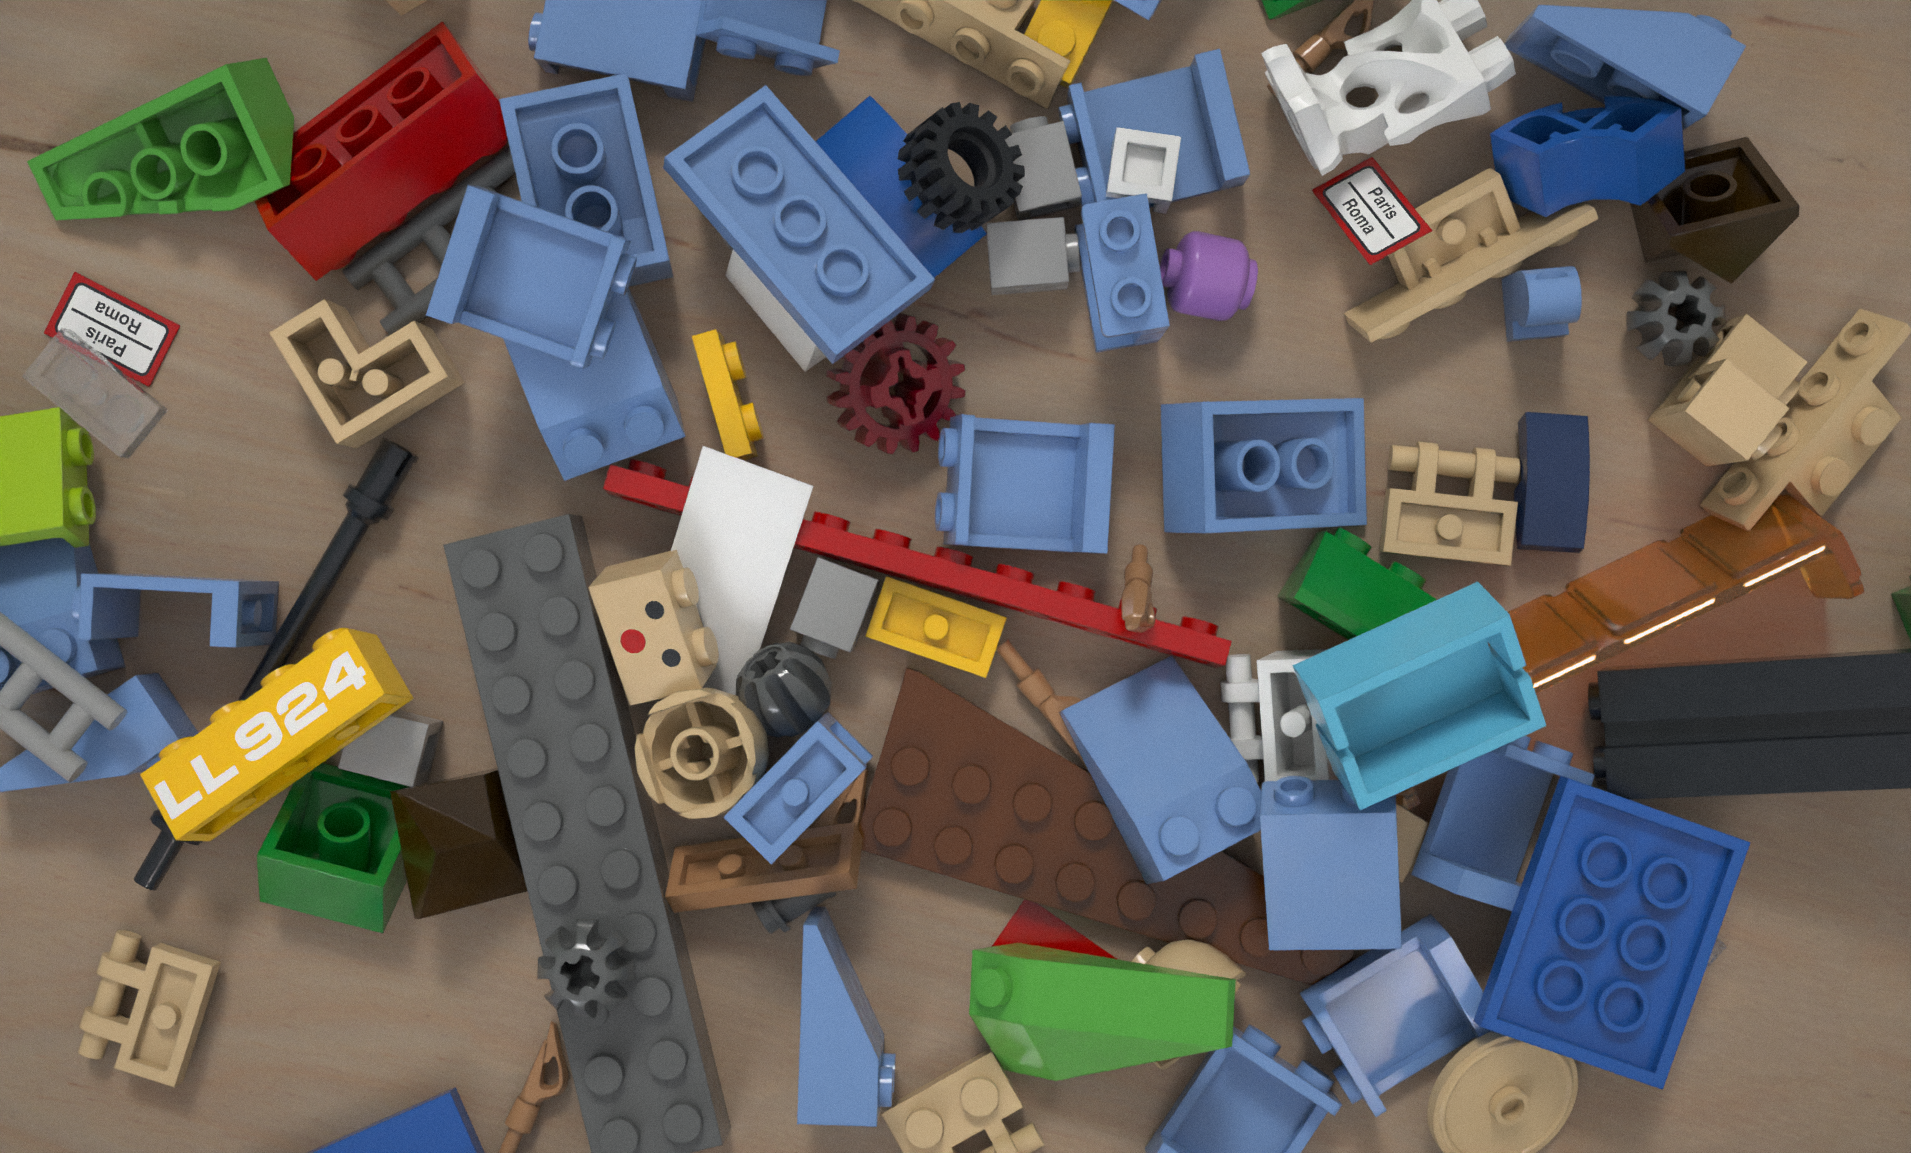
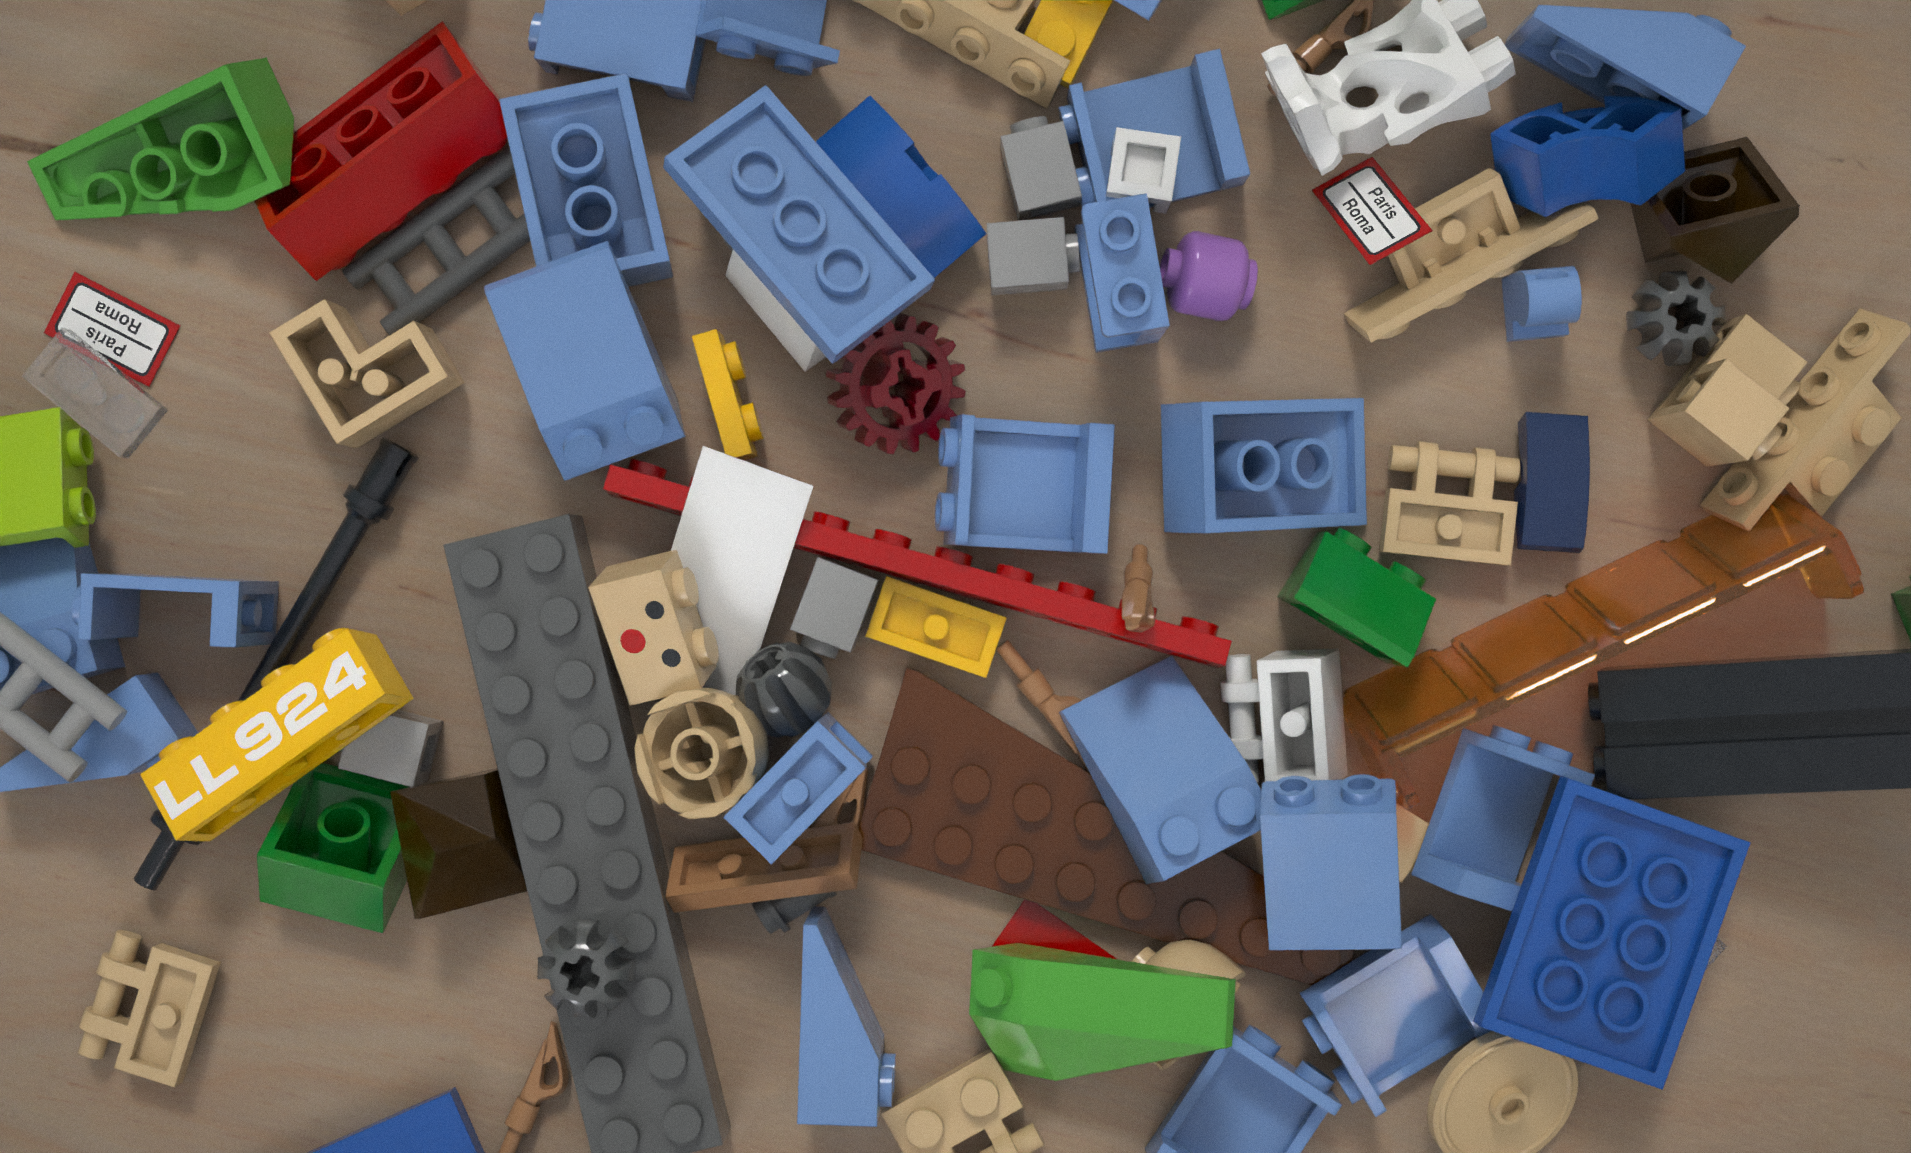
(531, 277): medium blue panel -> none
(938, 183): black tyre -> none
(1420, 695): medium azure piece -> none

